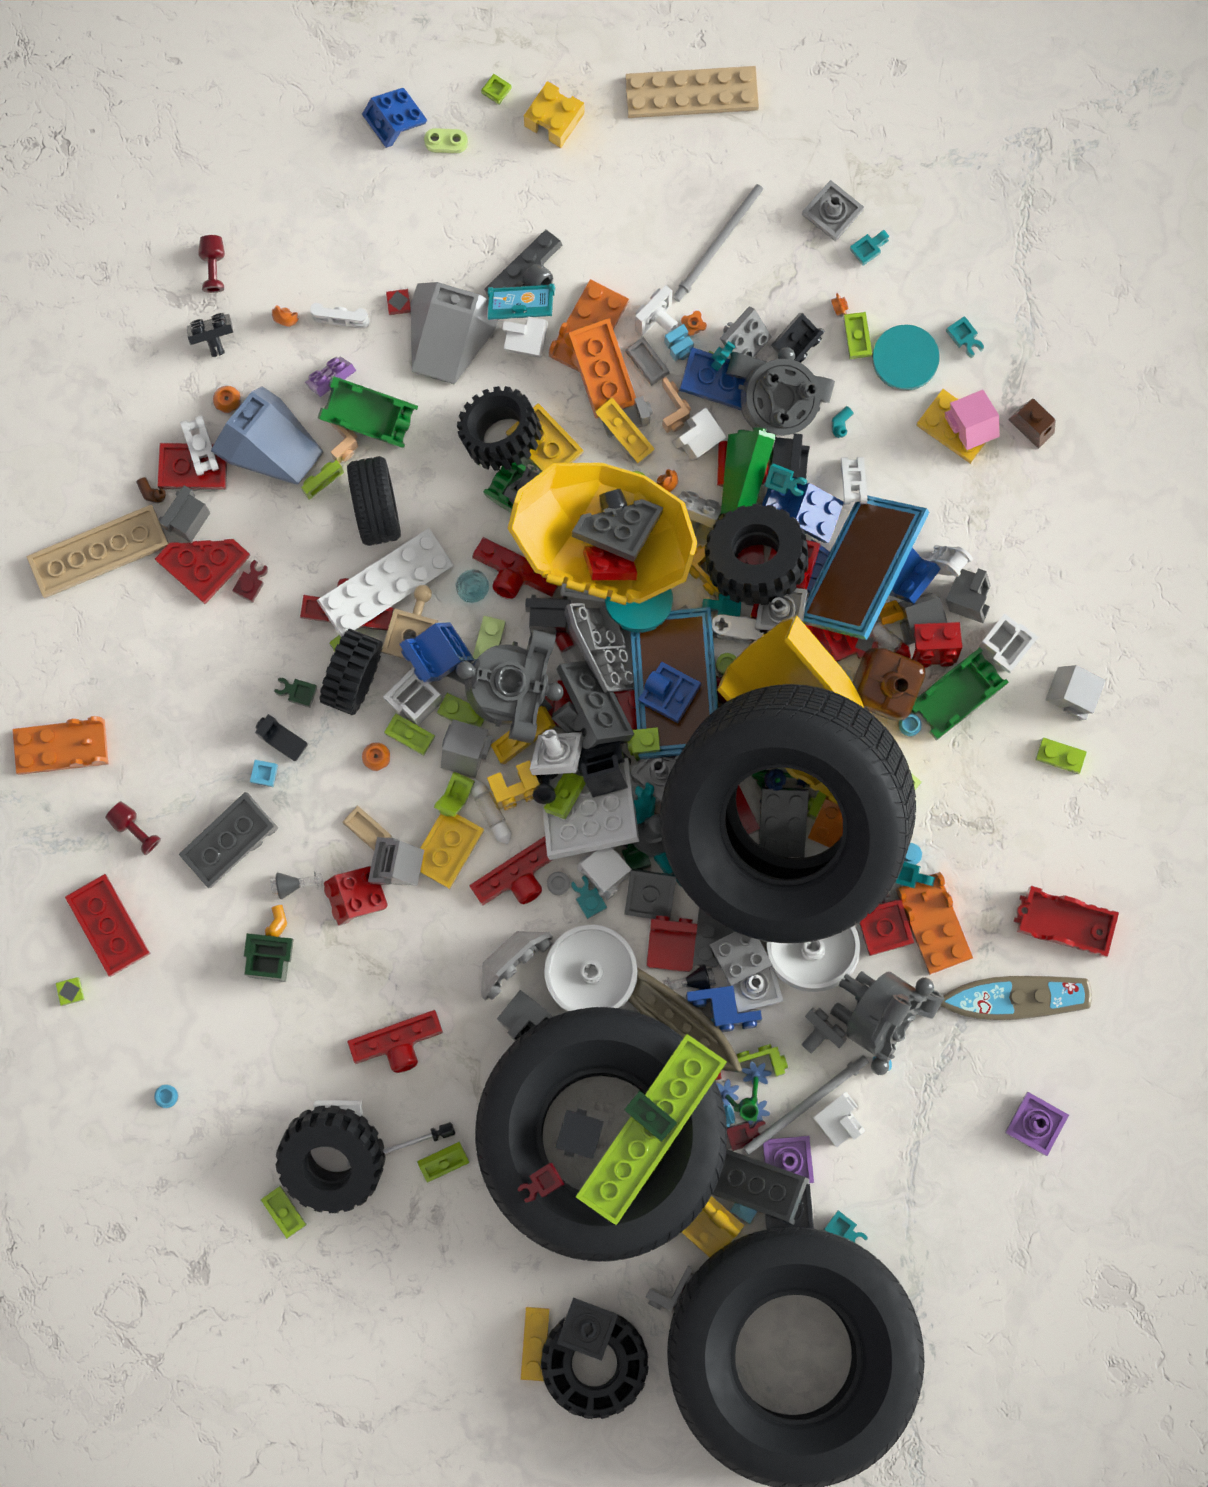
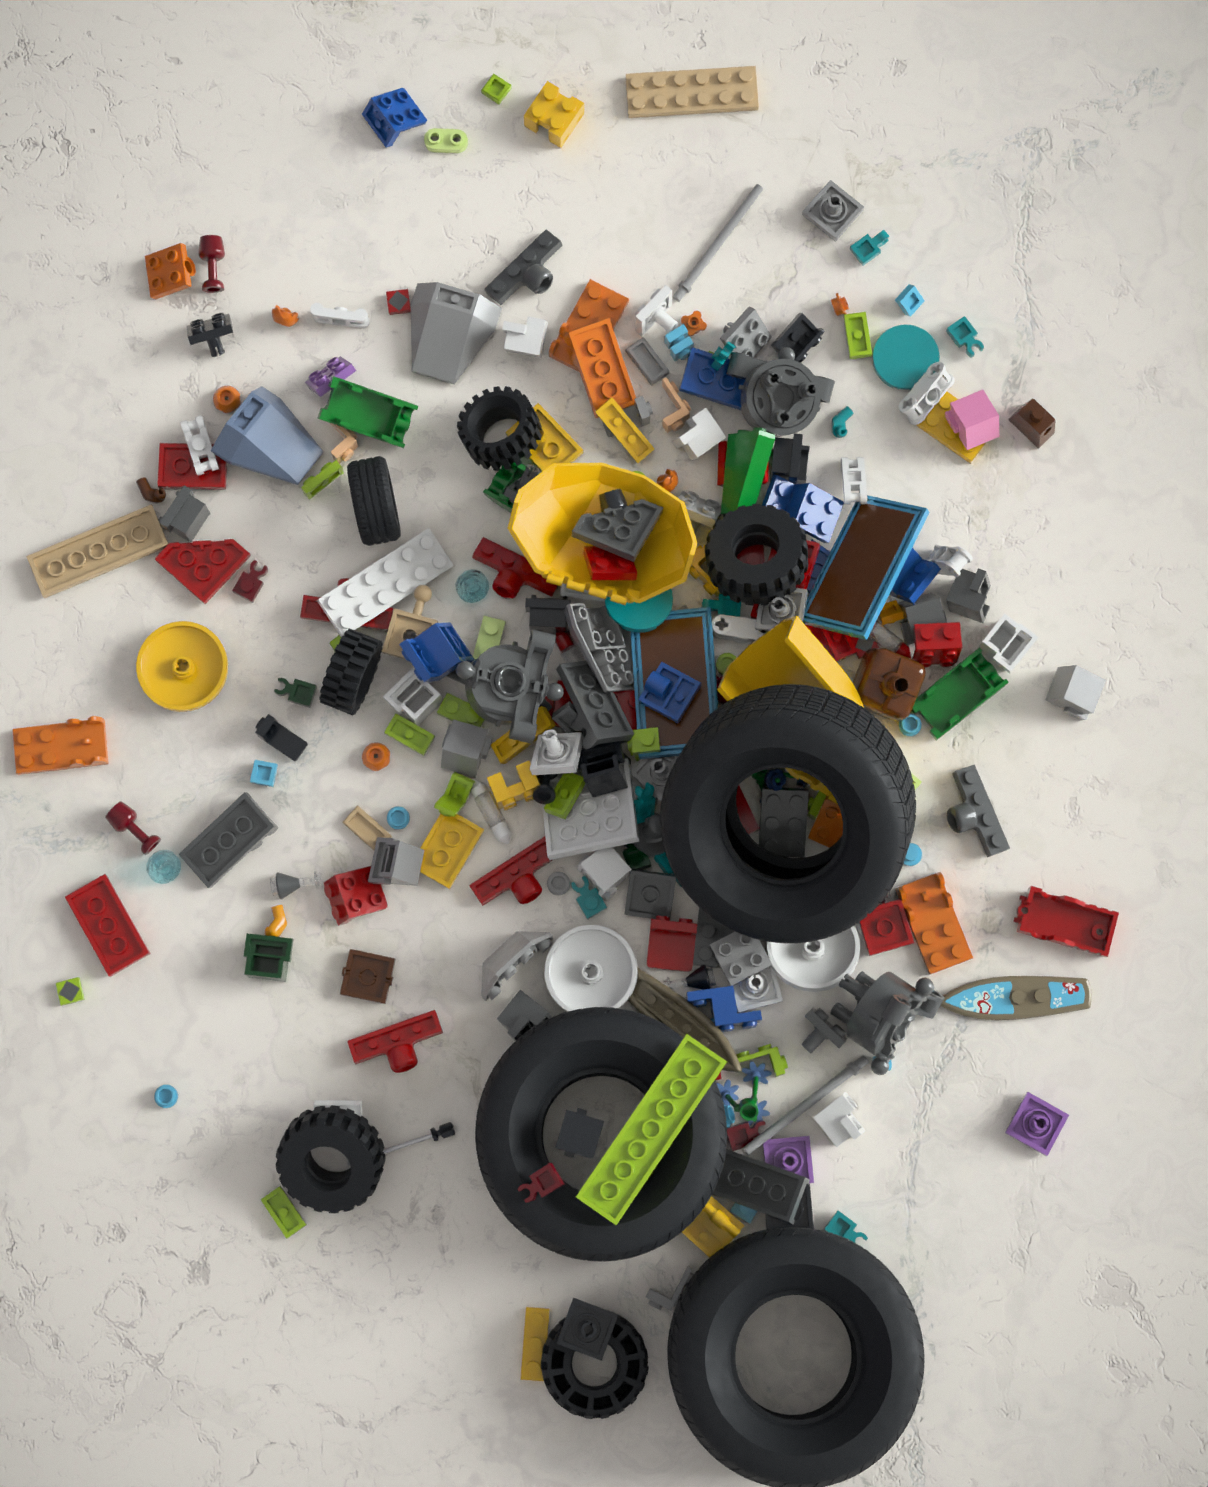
(163, 866): none -> clear light blue plate
(169, 271): none -> orange plate
(182, 666): none -> yellow dish
(367, 976): none -> reddish brown plate
(398, 818): none -> medium azure plate
(443, 1162): lime plate -> none
(534, 300): door -> none
(650, 1116): dark green plate -> none
(781, 480): teal plate -> none
(909, 300): none -> medium azure plate
(910, 876): teal plate -> none
(926, 393): none -> white piece
(976, 812): none -> dark grey plate
(1061, 755): lime plate -> none

